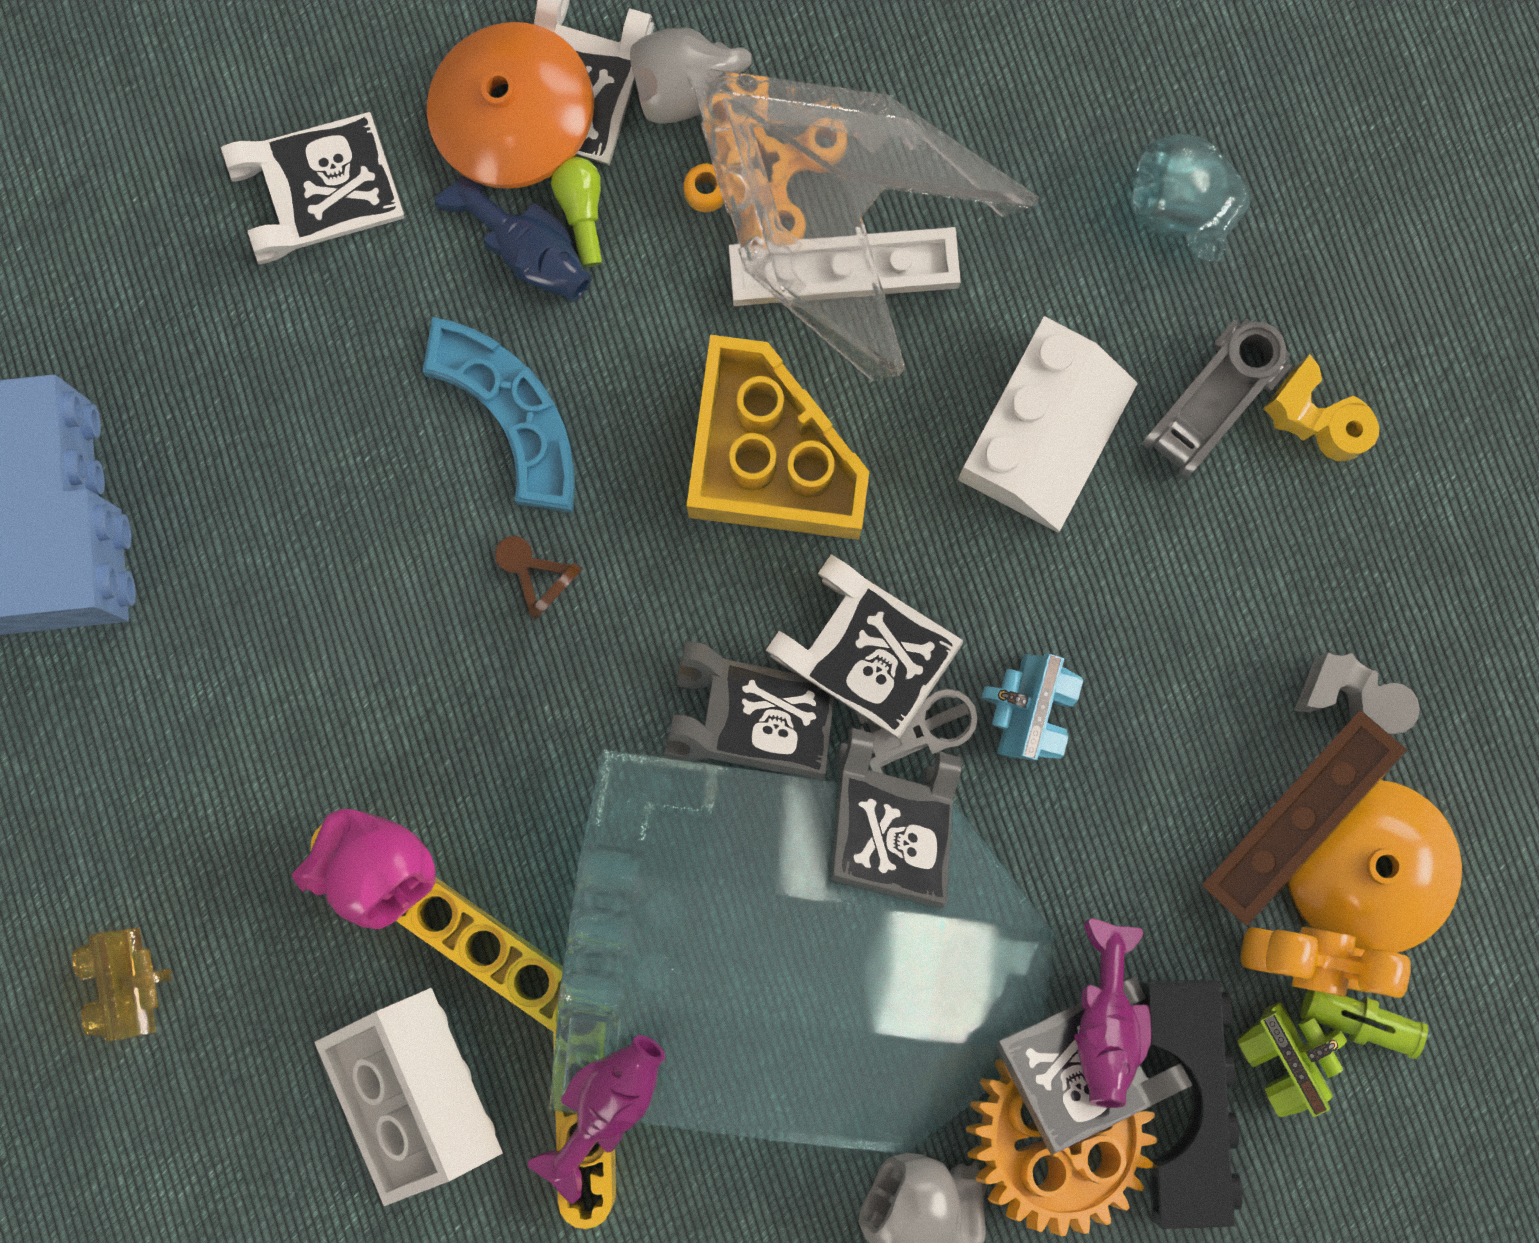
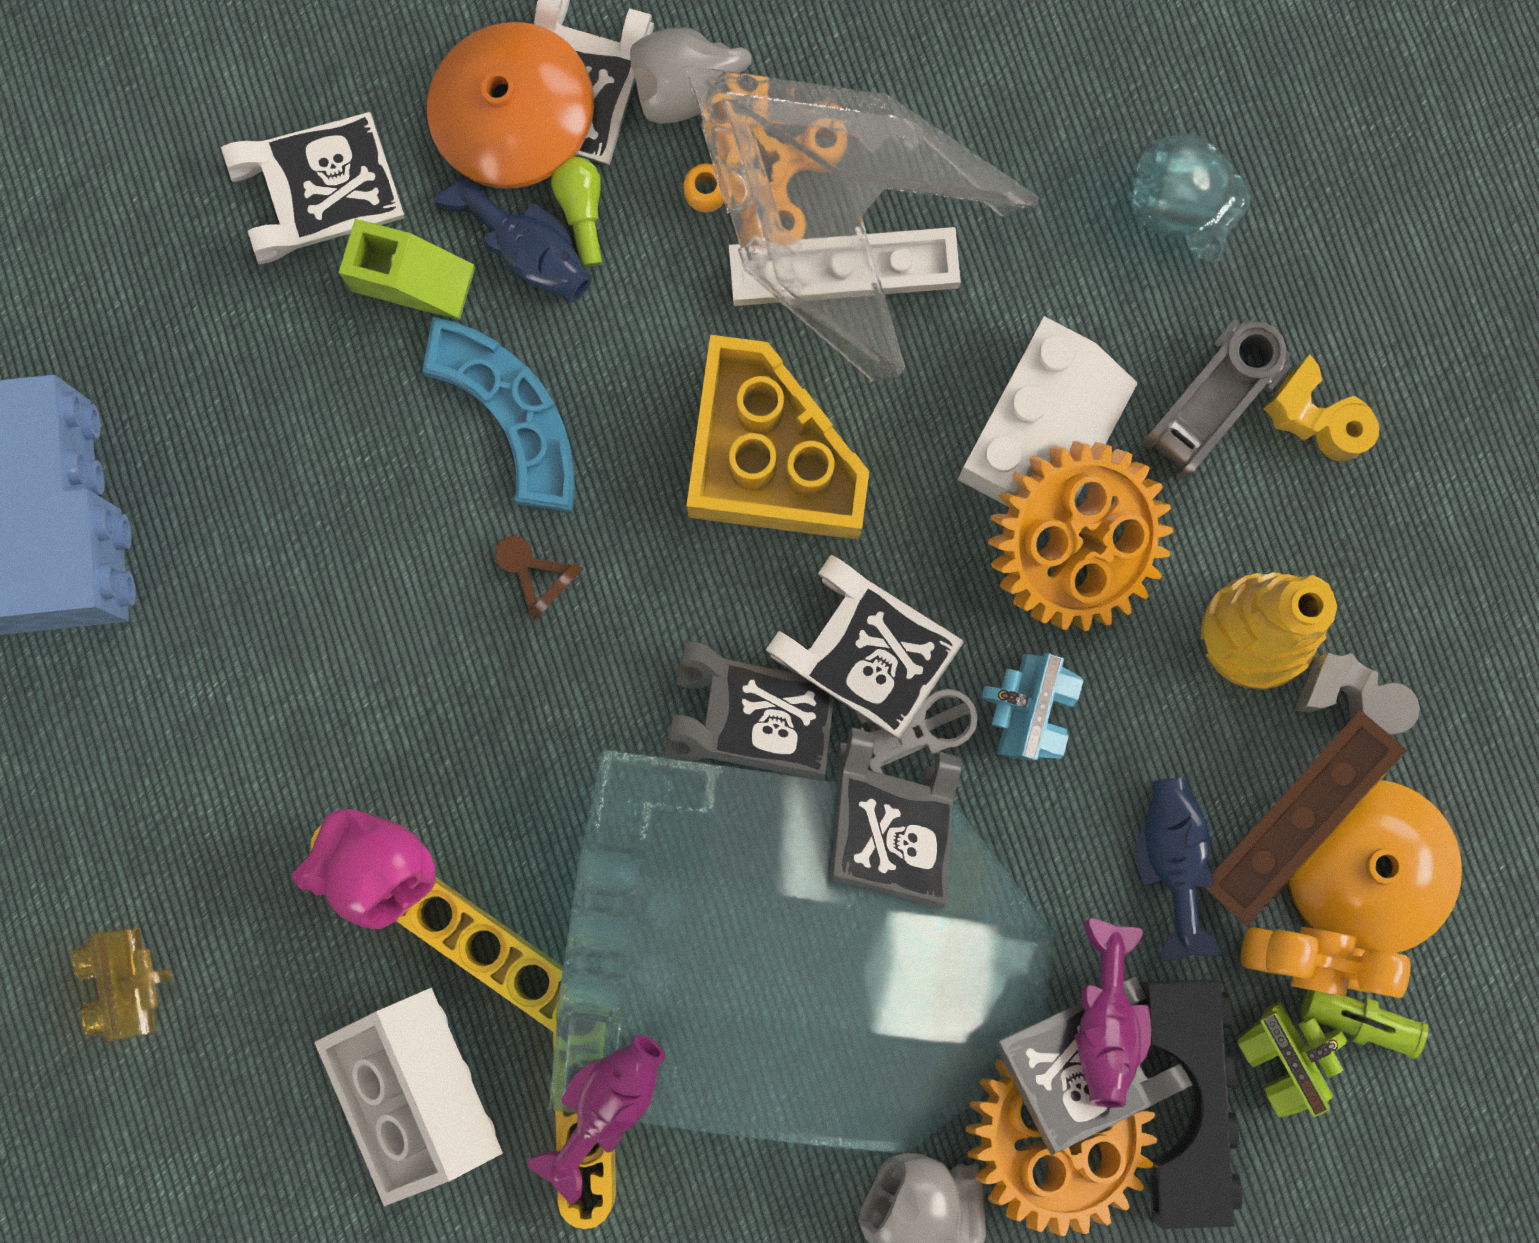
(405, 270): none -> lime slope
(1112, 568): none -> light orange gear
(1176, 851): none -> dark blue animal
(1267, 627): none -> yellow cone

